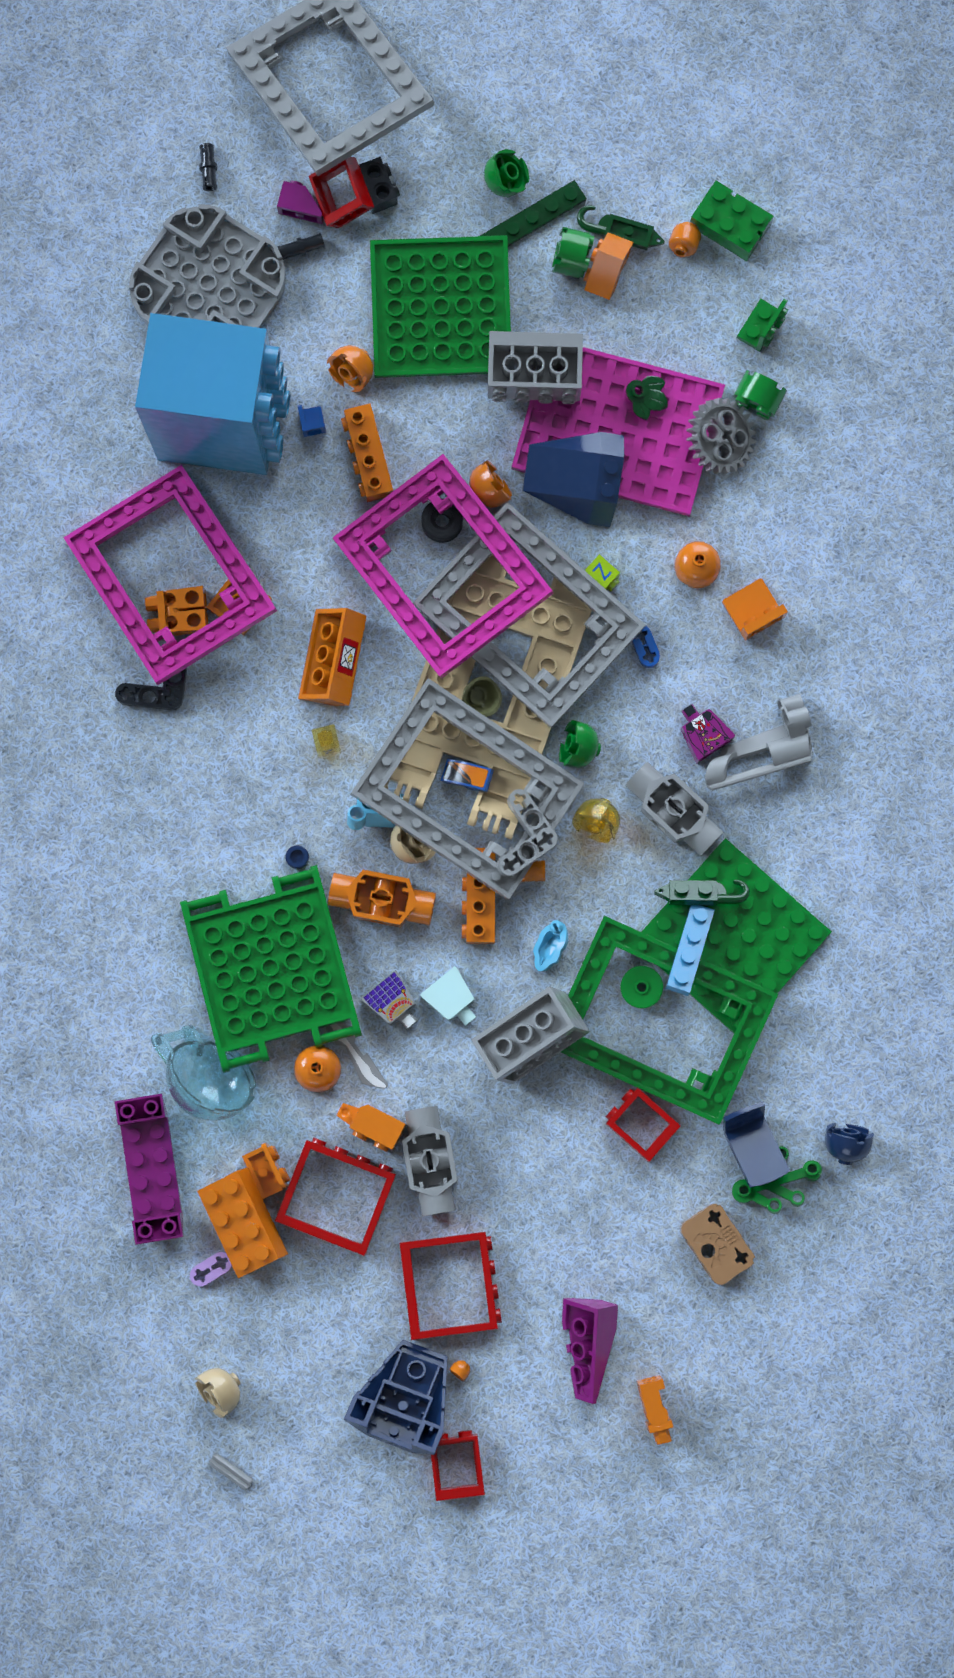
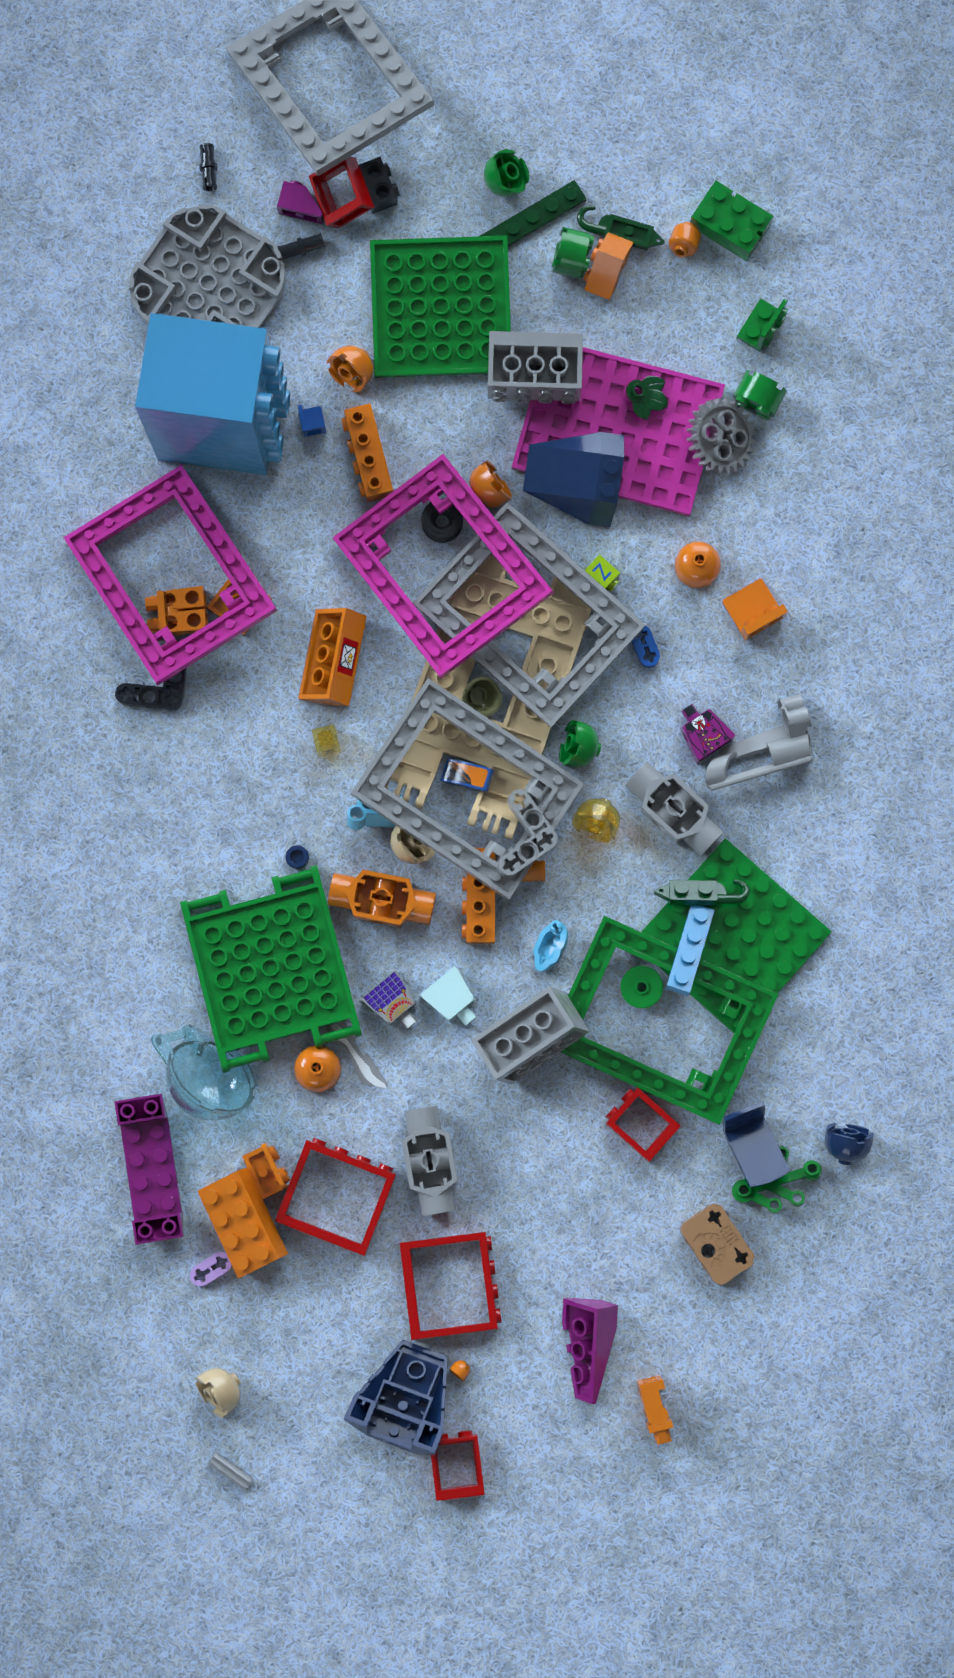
(372, 1124): orange hinge -> none

